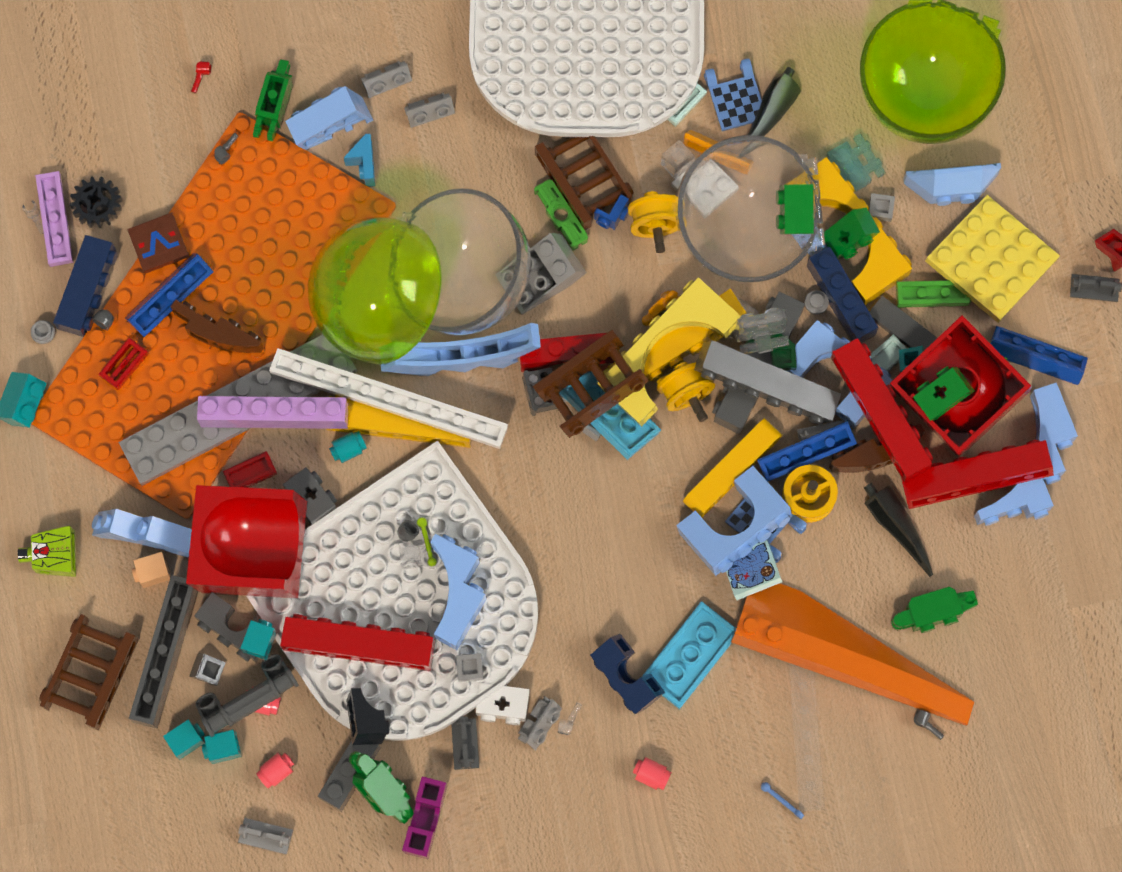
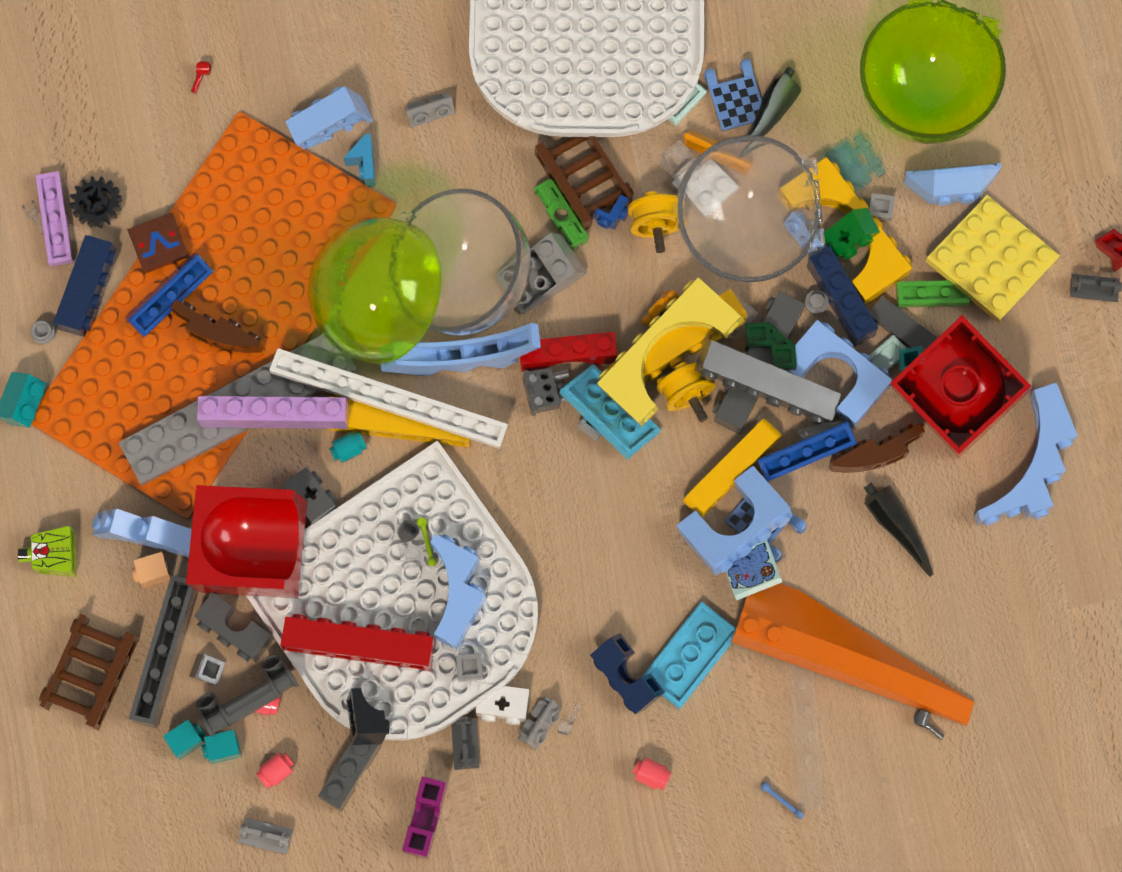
(103, 319): dark grey hinge -> none
(132, 367): red tile -> none
(221, 153): dark grey hand -> none
(250, 471): red tile -> none
(259, 639): teal brick -> none
(273, 100): green hinge -> none
(380, 788): hinge -> none
(394, 76): light grey hinge -> none
(577, 366): reddish brown fence -> none
(760, 328): clear plate -> none
(795, 209): green brick -> none
(810, 492): yellow wheel -> none
(881, 409): red brick -> none
(933, 609): green hinge -> none
(957, 390): green brick -> none
(979, 474): red brick -> none
(1039, 355): blue slope -> none

